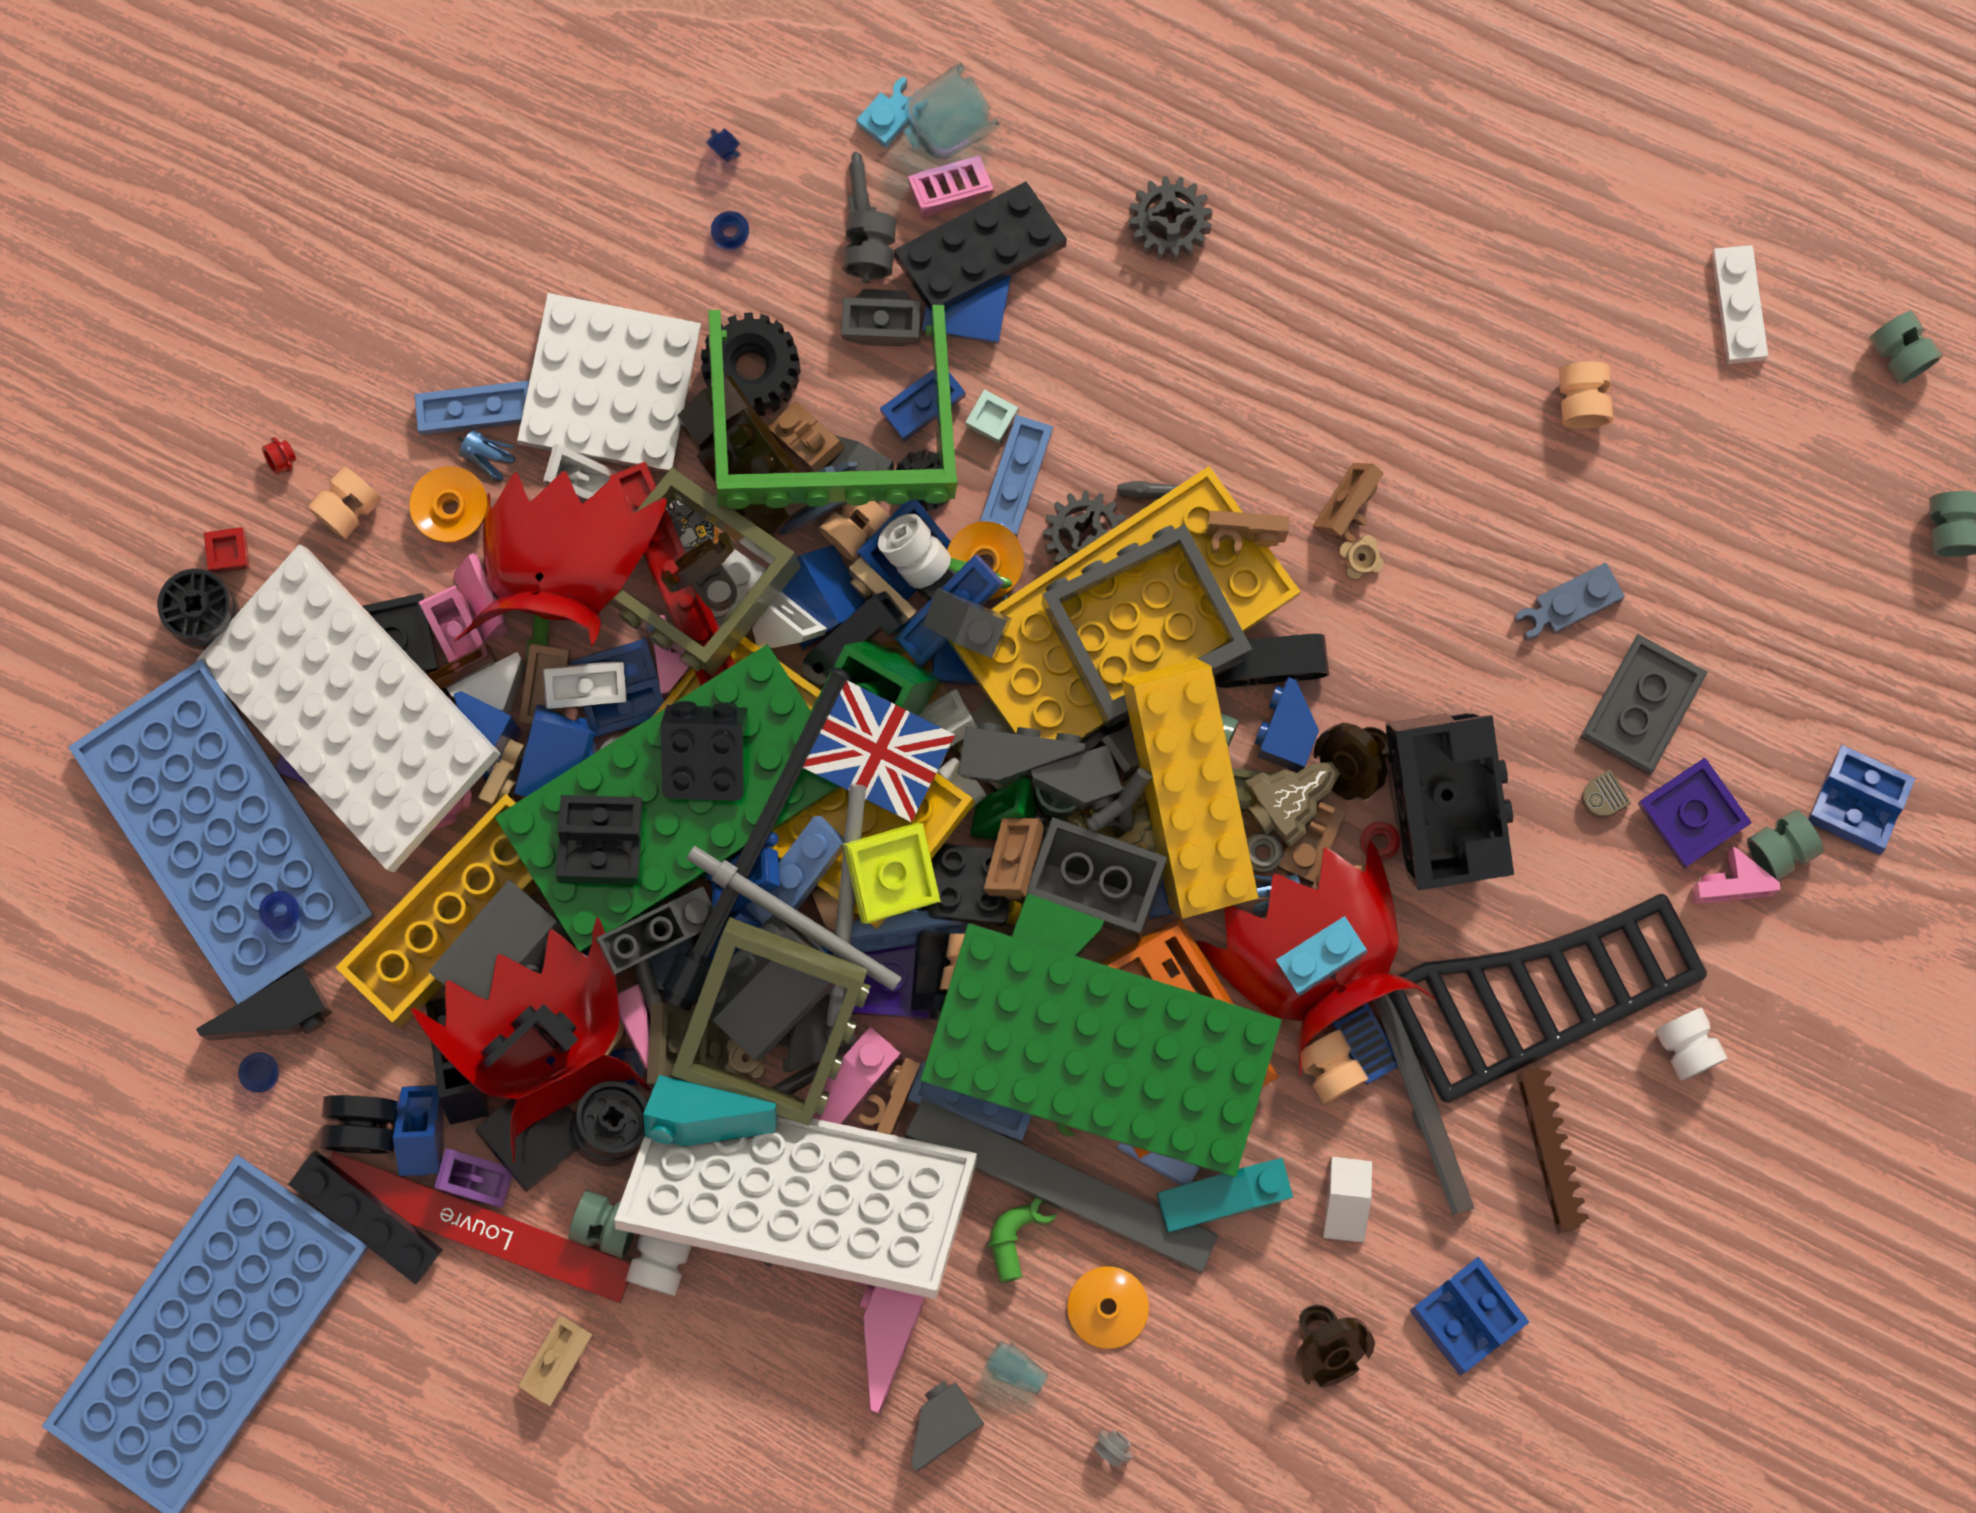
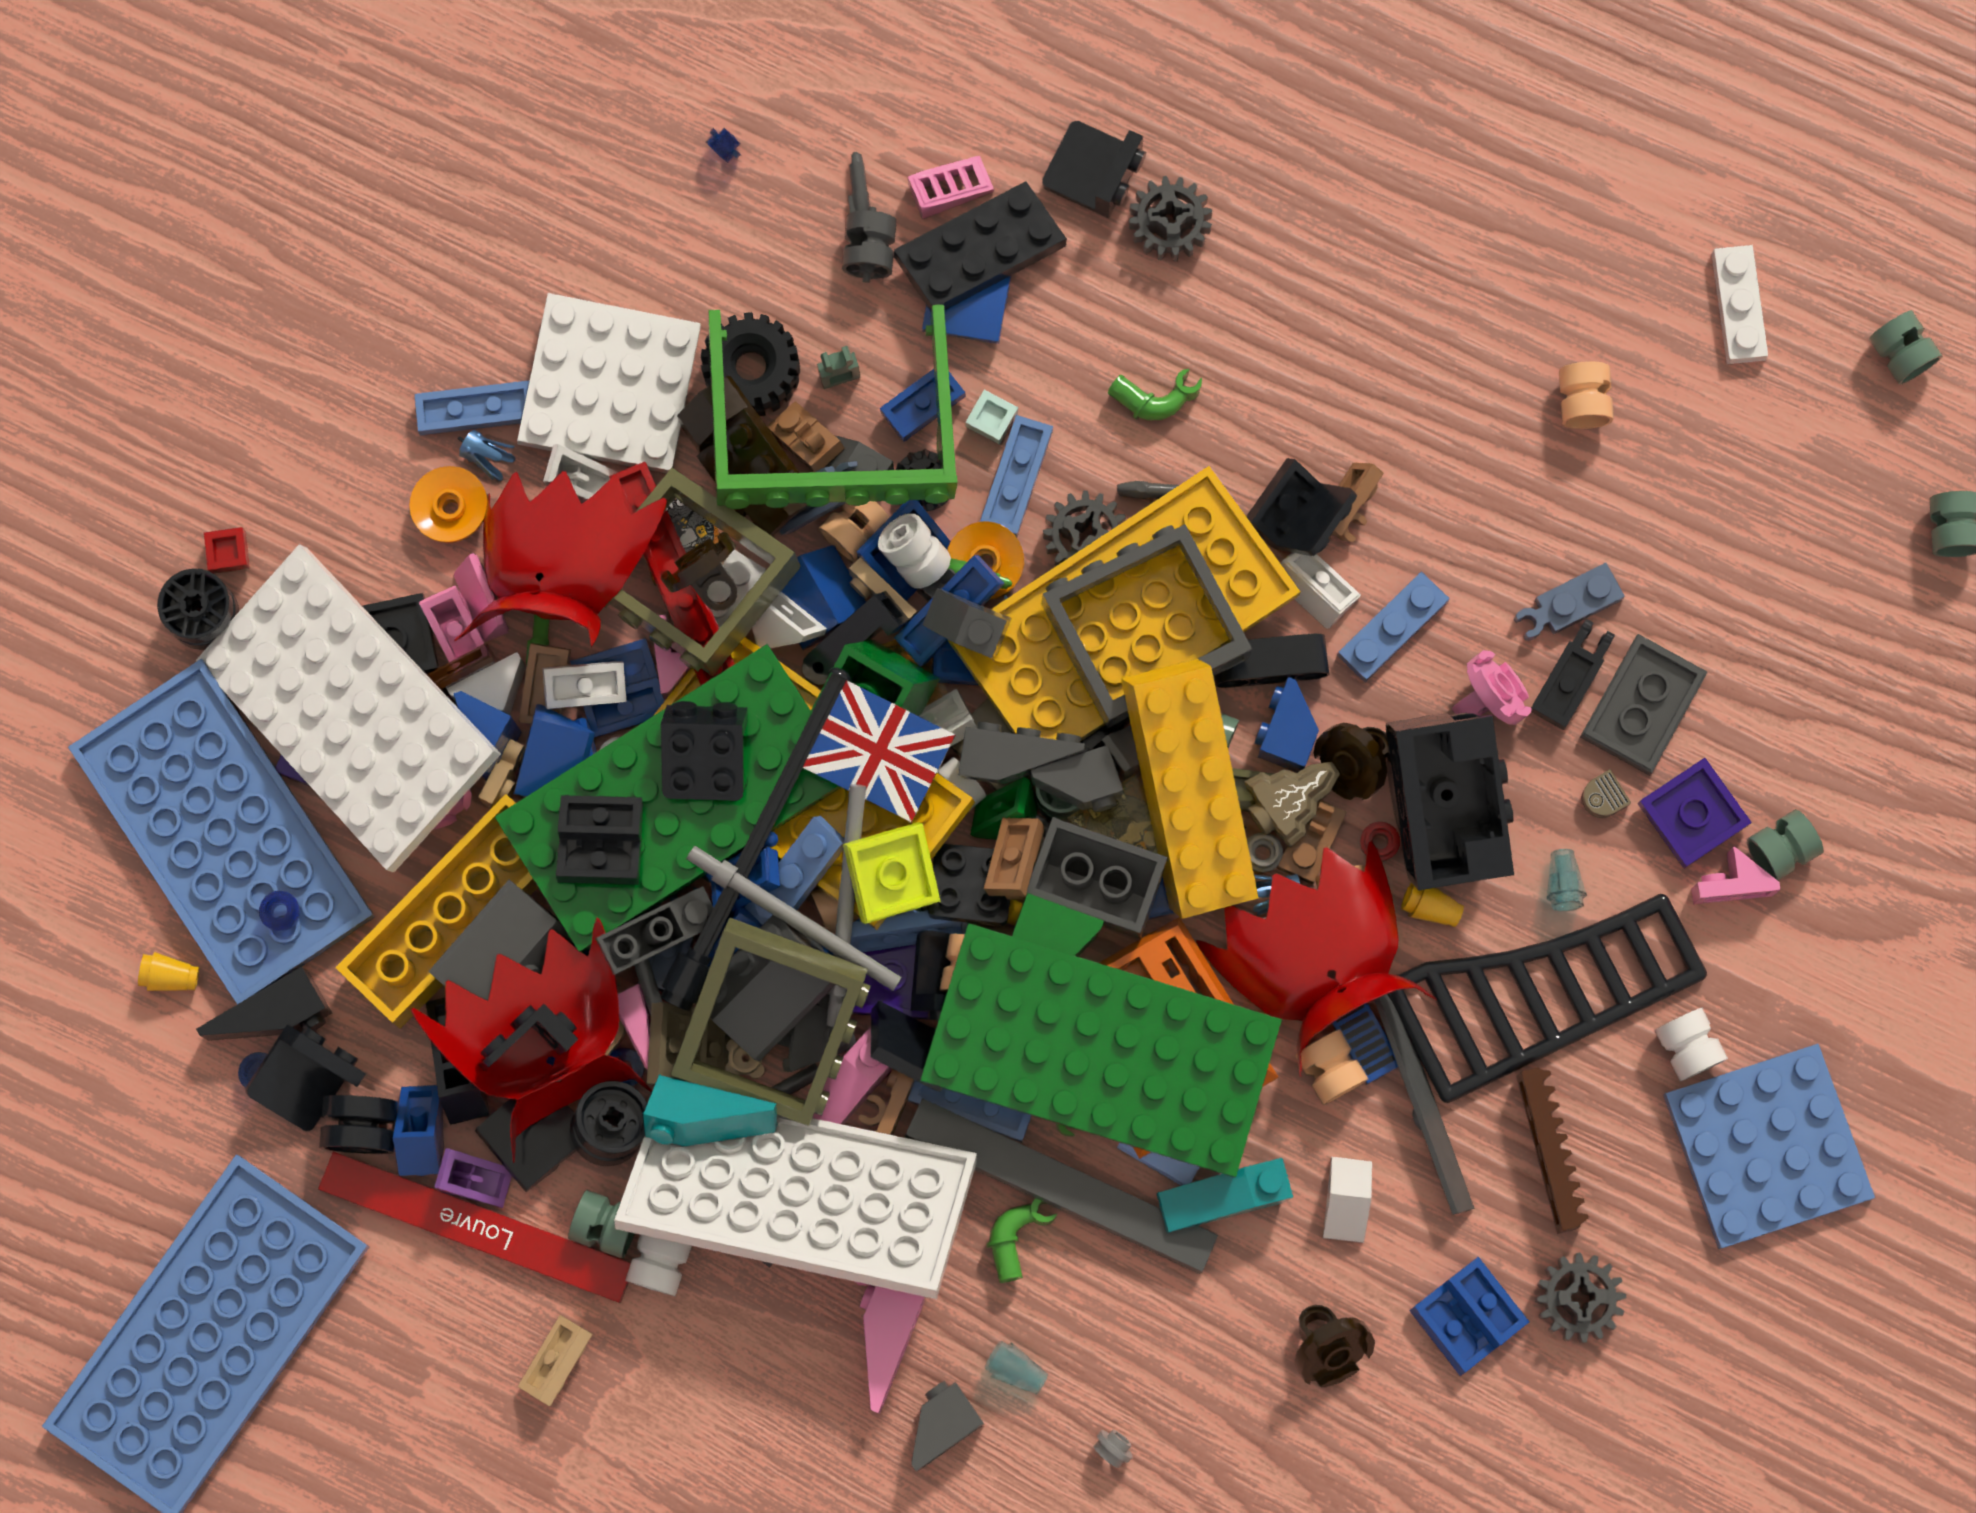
(166, 974): none -> yellow cone
(279, 456): red plate -> none
(299, 1076): none -> black bracket
(336, 515): light nougat wheel -> none
(365, 1217): black plate -> none
(726, 220): clear blue plate -> none
(838, 368): none -> sand green plate
(881, 318): dark grey slope -> none
(885, 115): medium azure plate -> none
(900, 1041): none -> black tile
(947, 115): clear light blue cylinder -> none
(1094, 167): none -> black bracket
(1099, 1328): light orange dish -> none
(1122, 806): dark grey piece -> none
(1147, 405): none -> bright green piece
(1262, 528): medium nougat plate -> none
(1299, 511): none -> black bracket
(1321, 588): none -> white slope
(1322, 956): medium azure plate -> none
(1372, 559): tan plate -> none
(1393, 627): none -> medium blue plate
(1431, 906): none -> yellow cone
(1494, 690): none -> bright pink tile
(1565, 882): none -> clear light blue cone
(1570, 678): none -> black hinge
(1580, 1317): none -> dark grey gear
(1768, 1146): none -> medium blue plate
(1861, 799): blue slope -> none

